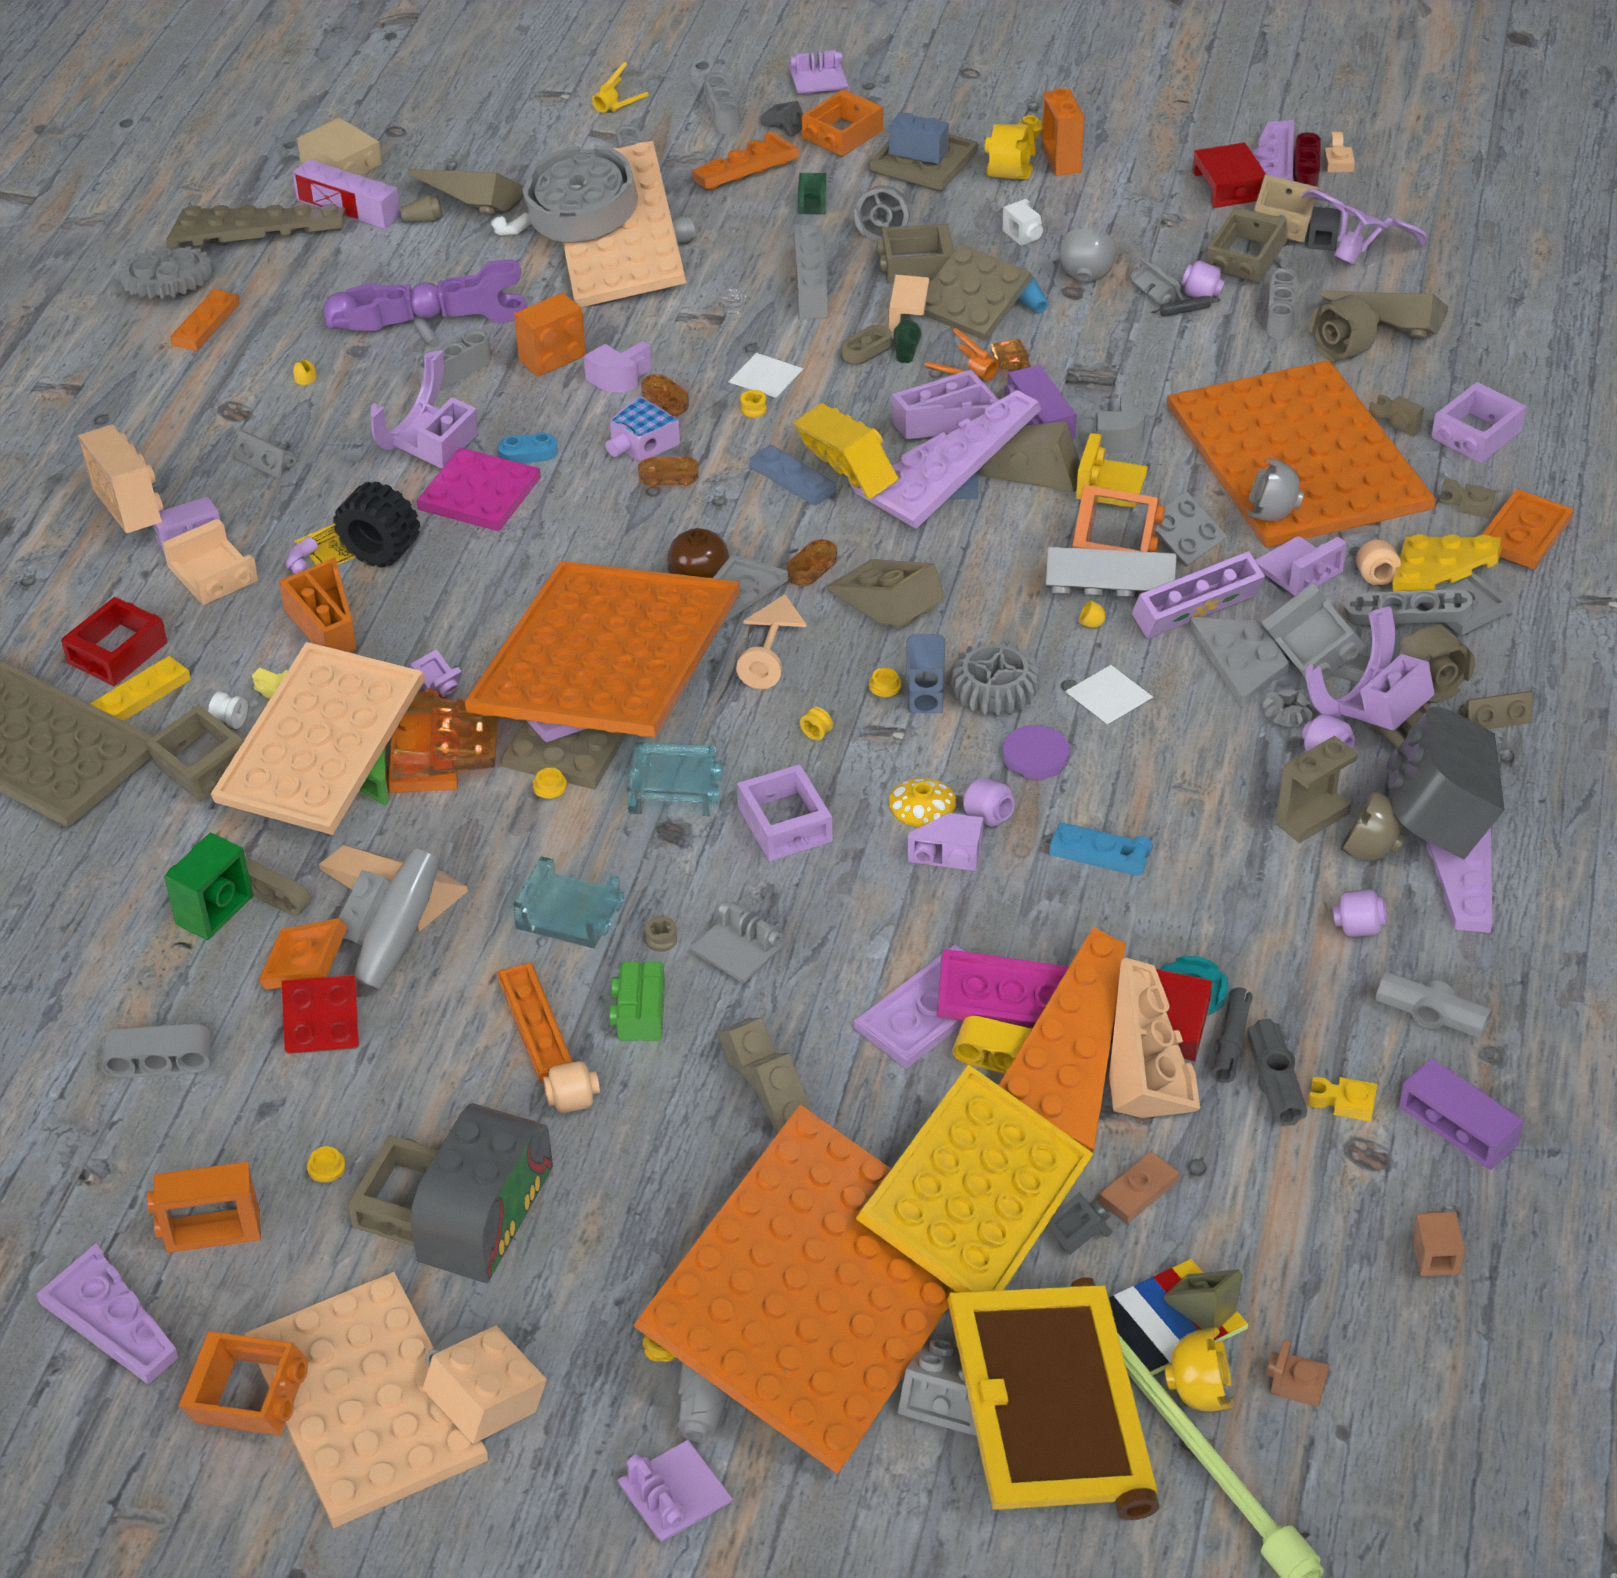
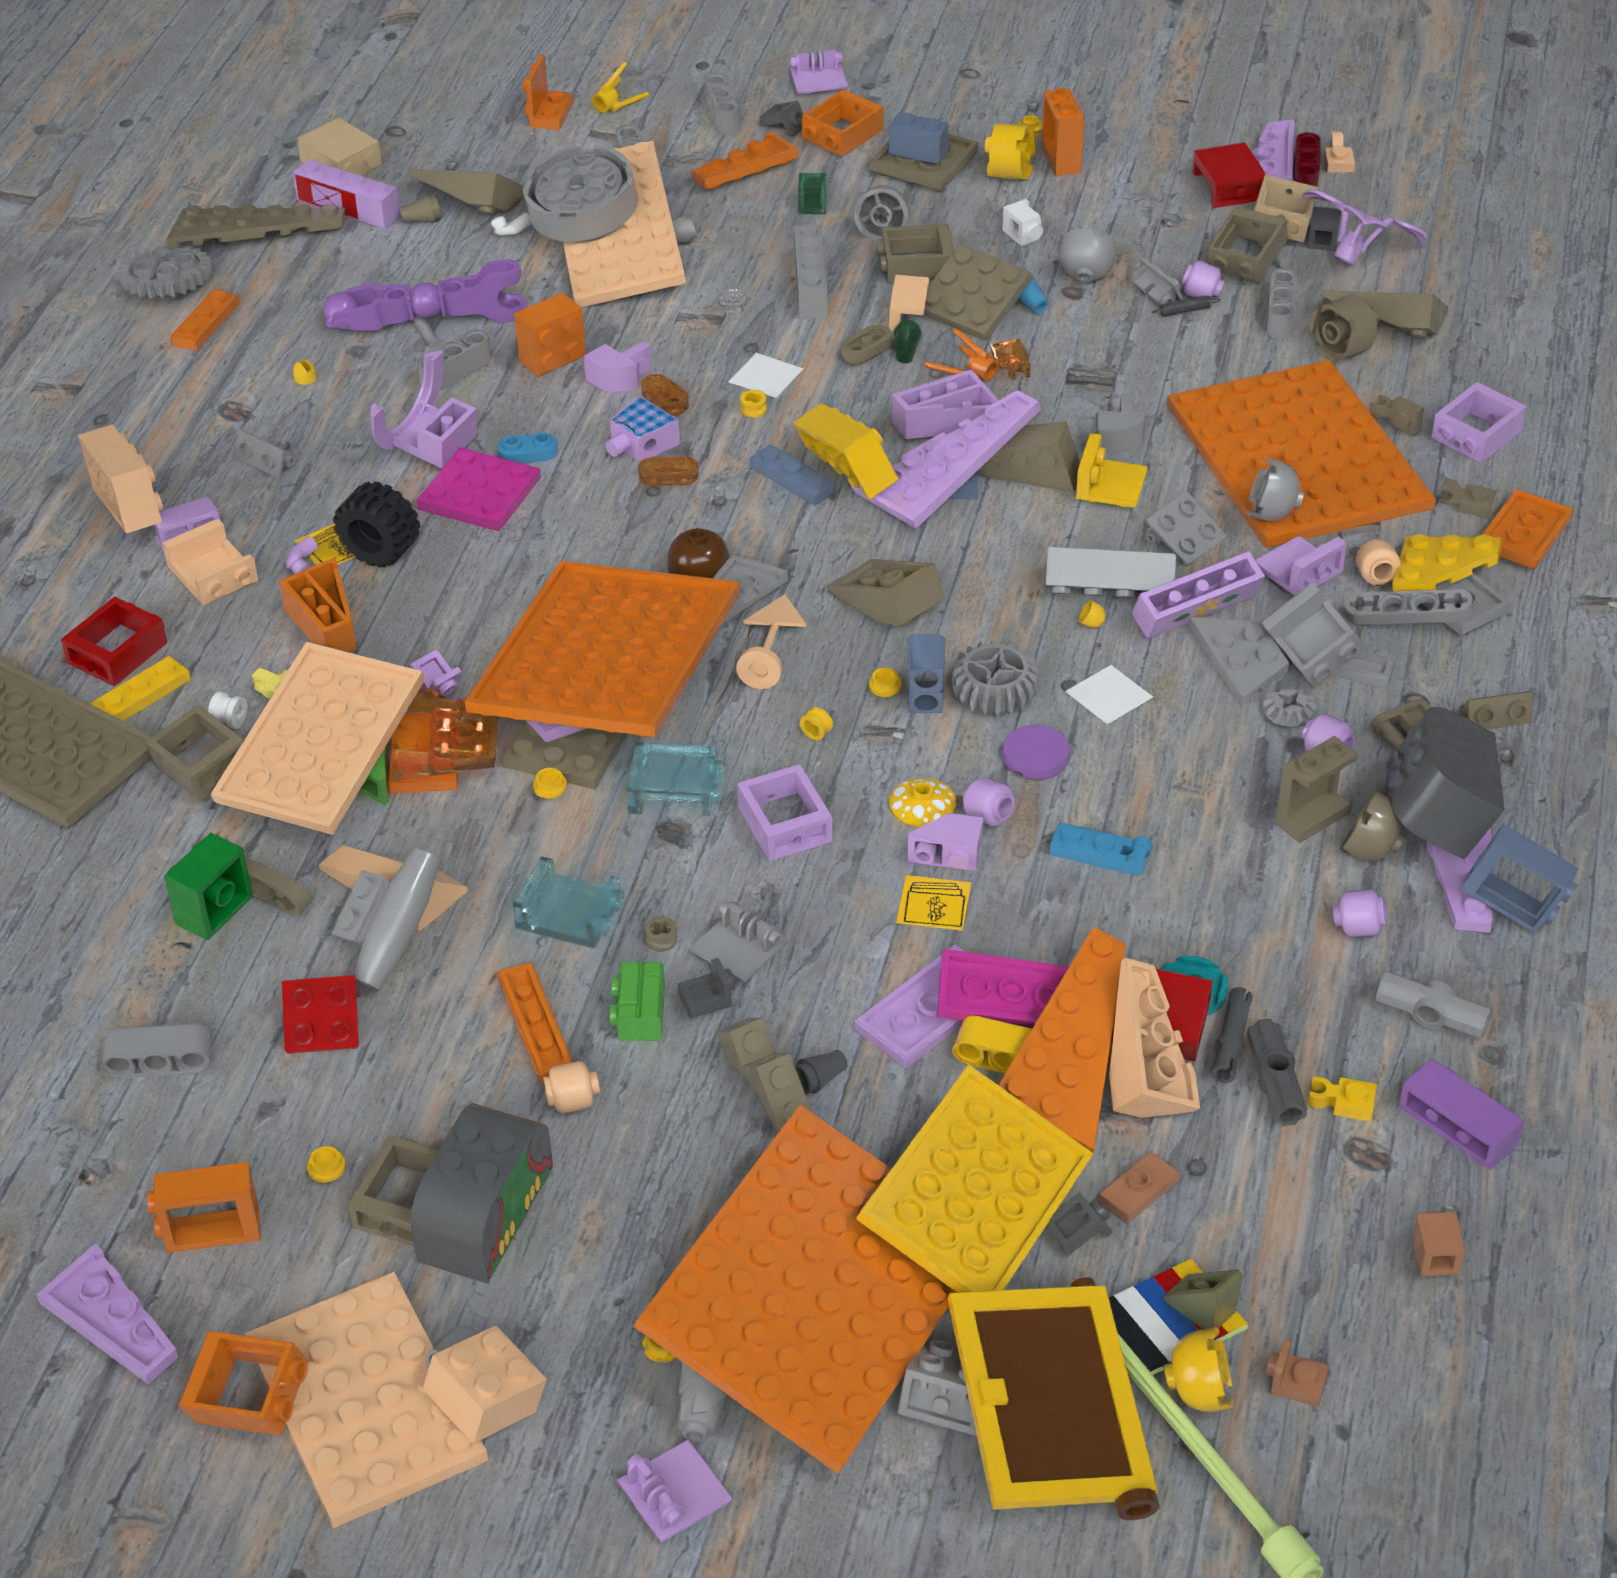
(303, 952): orange plate -> none
(544, 107): none -> orange bracket
(707, 991): none -> dark grey bracket
(812, 562): clear orange plate -> none
(820, 1070): none -> dark grey cone
(934, 902): none -> yellow sticker
(1039, 386): medium lavender brick -> none
(1087, 516): orange window -> none
(1386, 690): lavender piece -> none
(1447, 658): dark tan brick -> none
(1509, 899): none -> sand blue window

